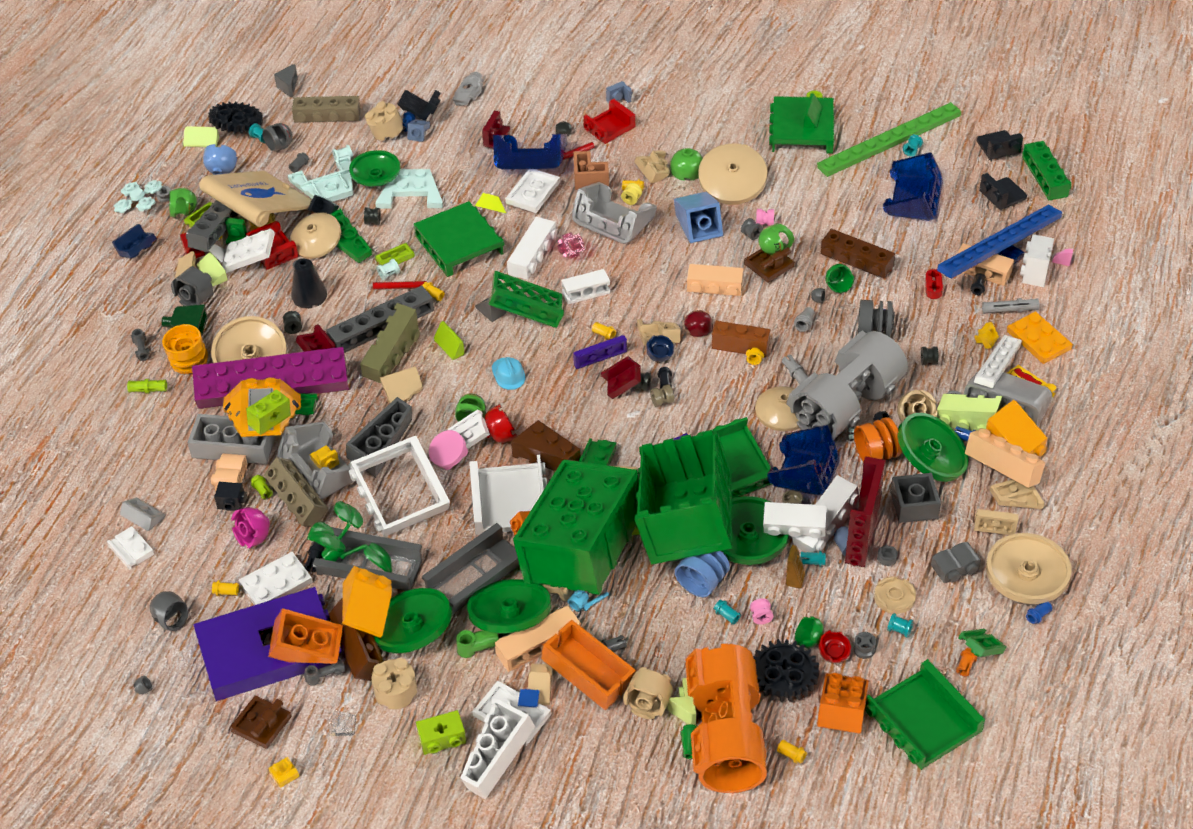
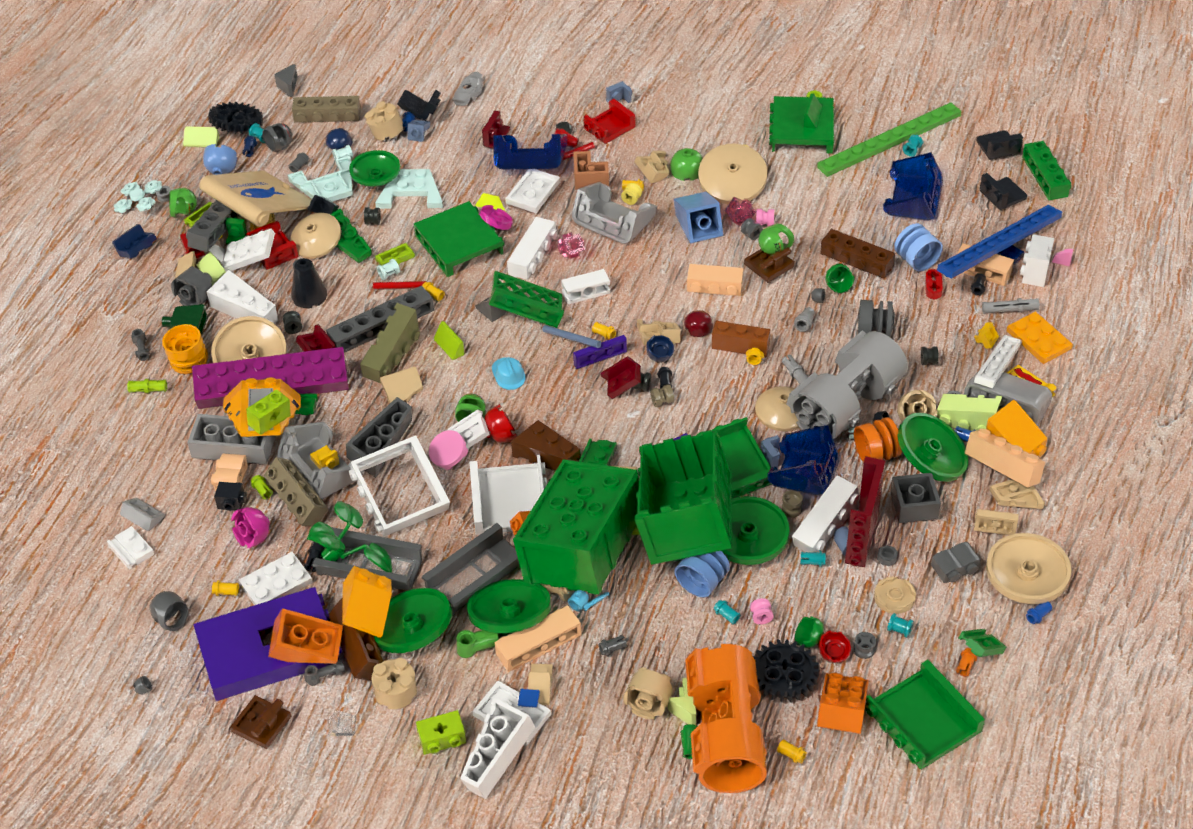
(239, 299): none -> white wedge
(250, 142): none -> dark blue pin
(283, 772): yellow tile -> none
(338, 139): none -> dark blue hair
(496, 218): none -> dark pink tile
(571, 140): none -> red cone
(571, 336): none -> sand blue bar
(588, 664): orange piece -> none
(740, 210): none -> clear pink brick
(770, 450): none -> sand blue bracket
(795, 519): white brick -> none
(795, 570): pearl gold slope -> none
(918, 247): none -> light blue wheel

